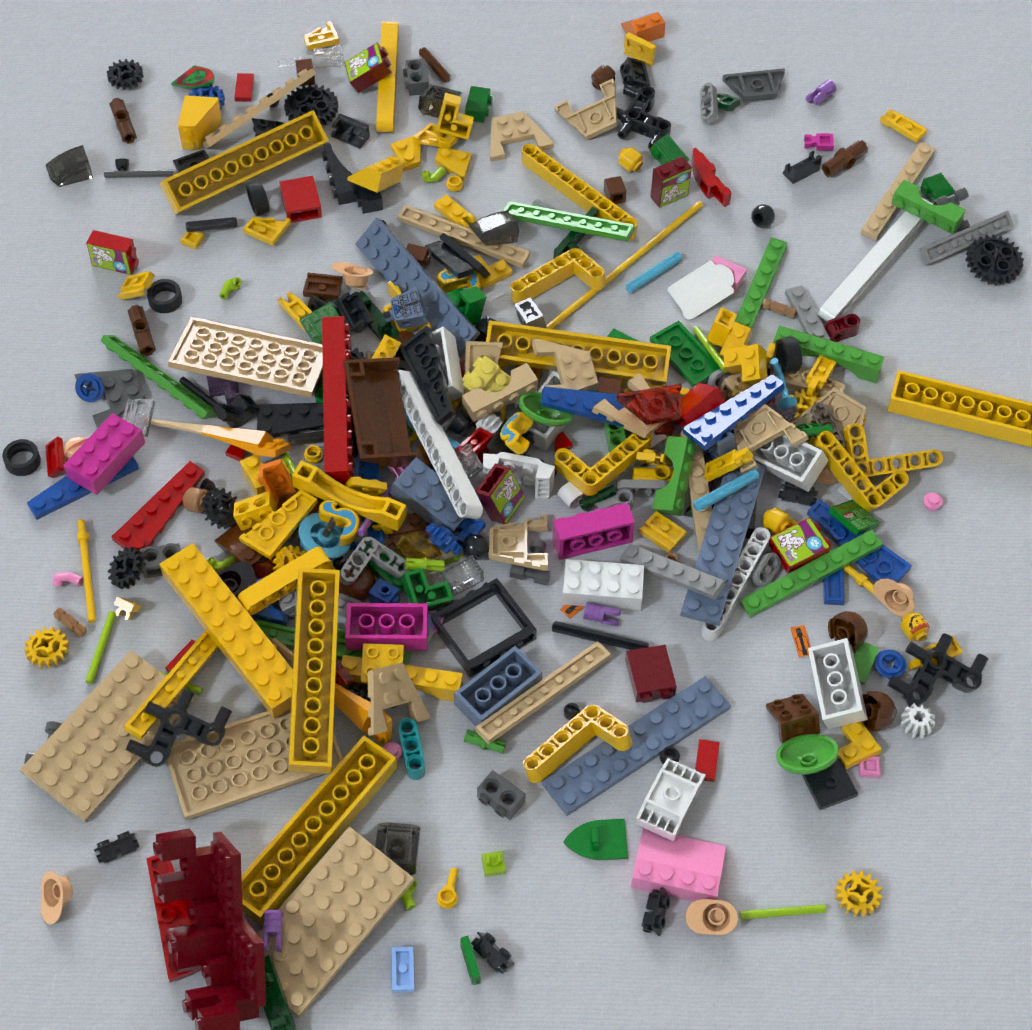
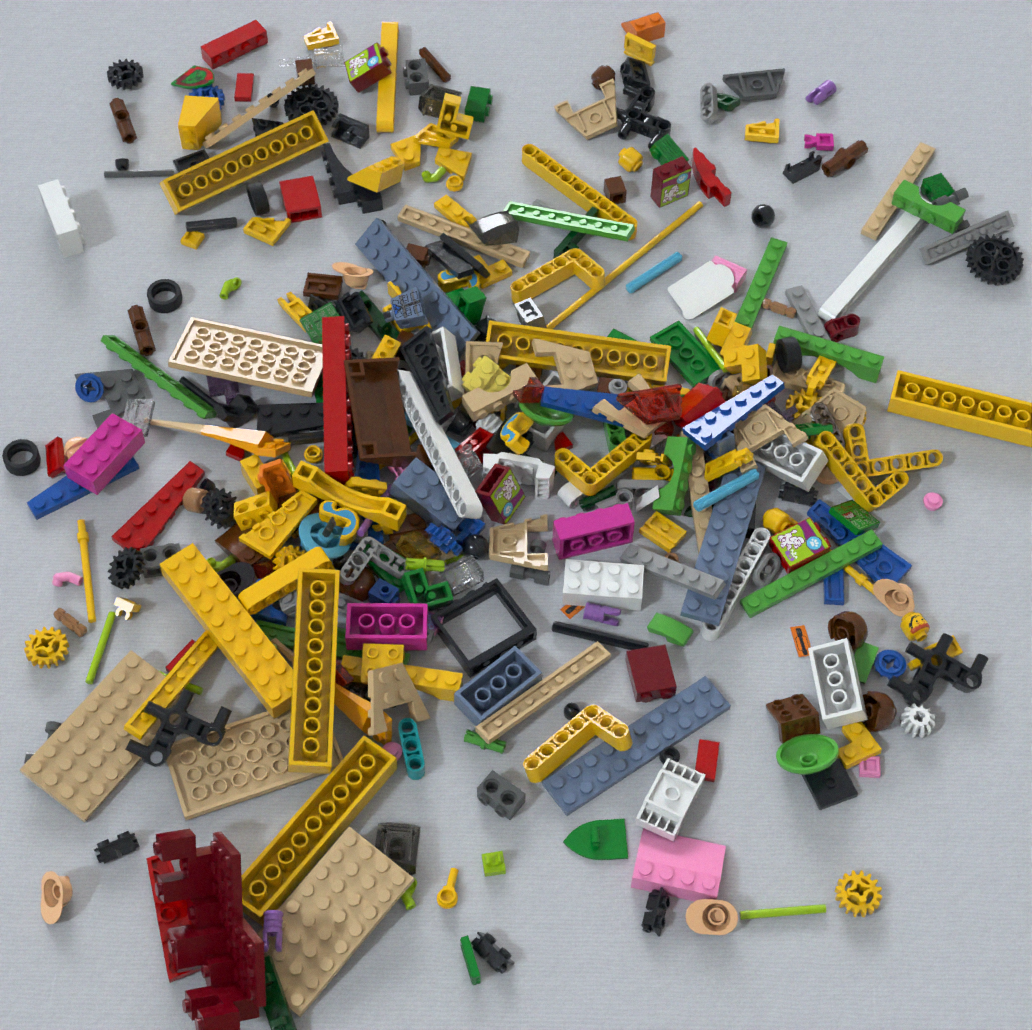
(62, 218): none -> white brick
(69, 167): clear smoke slope -> none
(112, 252): brick -> none
(135, 285): yellow plate -> none
(234, 44): none -> red brick
(402, 969): light blue plate -> none
(514, 129): tan wing -> none
(531, 392): none -> clear red panel
(617, 390): none -> light grey plate
(647, 498): none -> white sticker
(671, 629): none -> bright green slope
(763, 132): none -> yellow wing
(786, 401): medium azure piece -> none
(903, 125): yellow hinge -> none

